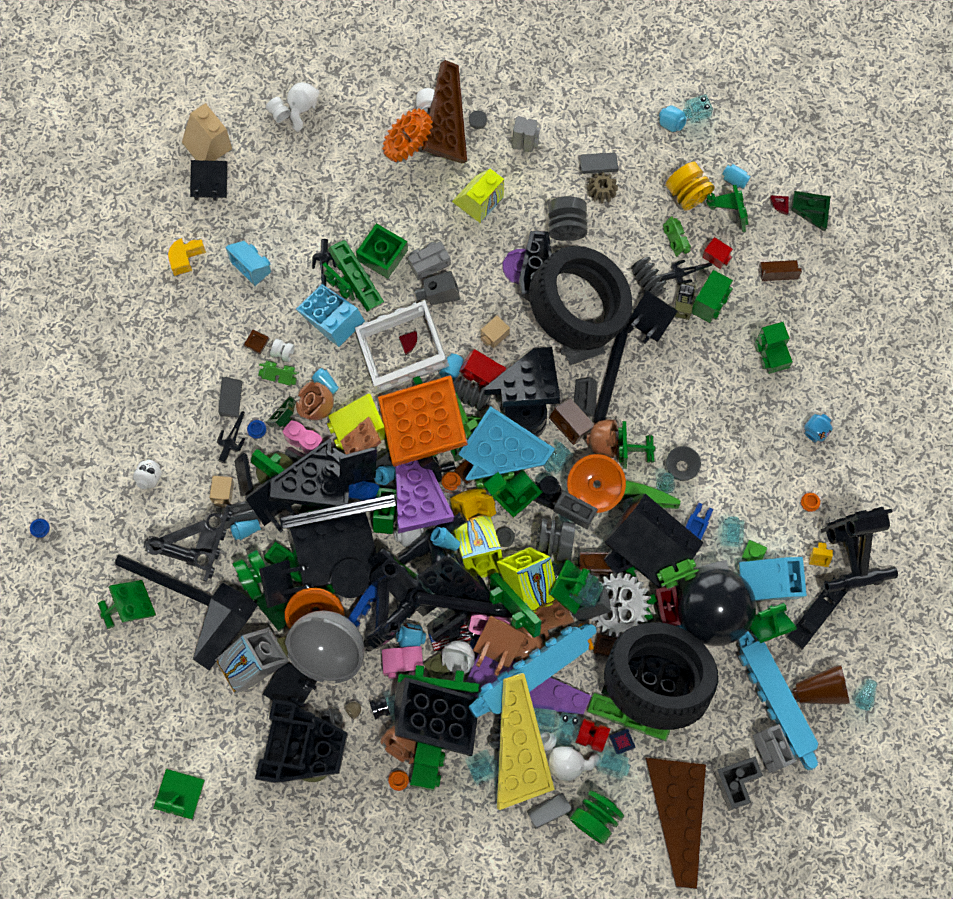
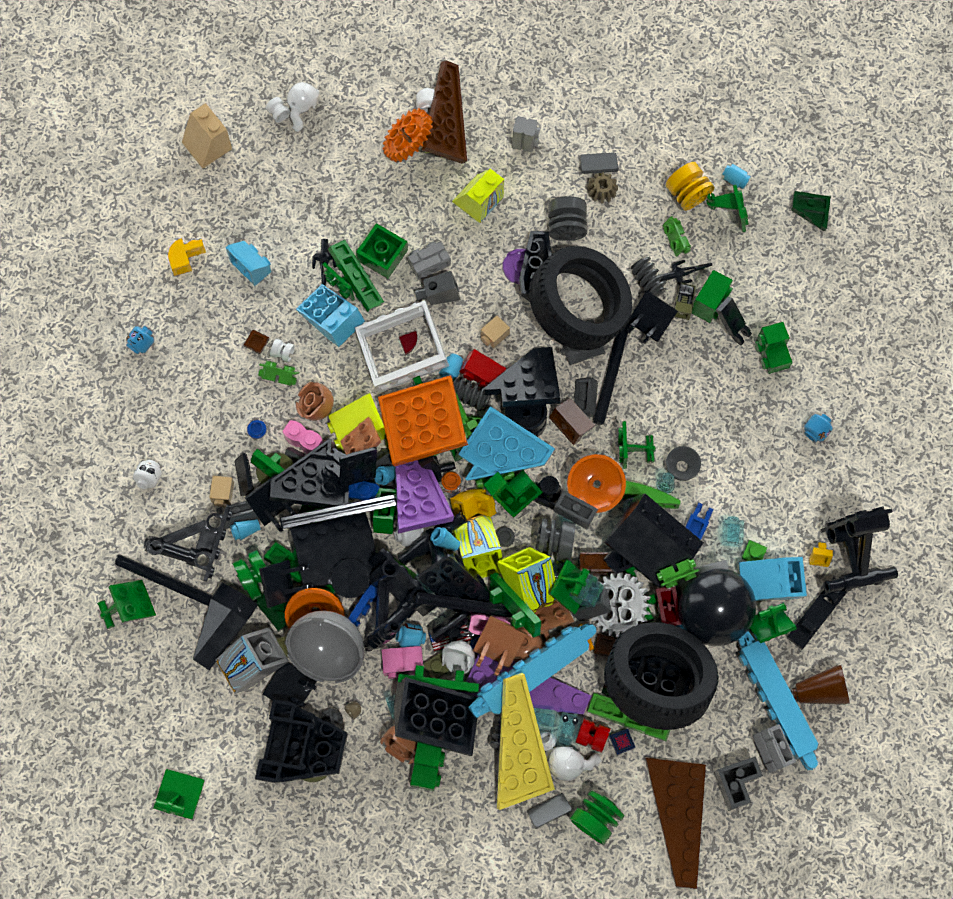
(39, 528): blue plate -> none
(140, 339): none -> dark azure head
(208, 179): black plate -> none
(229, 444): black piece -> none
(230, 397): dark grey slope -> none
(282, 415): dark green wing -> none
(323, 377): medium azure cone -> none
(379, 707): black wheel -> none
(398, 780): orange plate -> none
(463, 470): reddish brown tile -> none
(478, 119): dark grey tile -> none
(484, 770): clear light blue brick -> none
(558, 459): clear light blue brick -> none
(602, 437): nougat cylinder -> none
(614, 765): clear light blue brick -> none
(672, 118): medium azure head -> none
(698, 109): clear light blue brick -> none
(718, 253): red brick -> none
(733, 320): none -> black hinge
(780, 203): dark red tile -> none
(780, 270): reddish brown panel -> none
(810, 502): orange plate -> none
(866, 696): clear light blue cone -> none

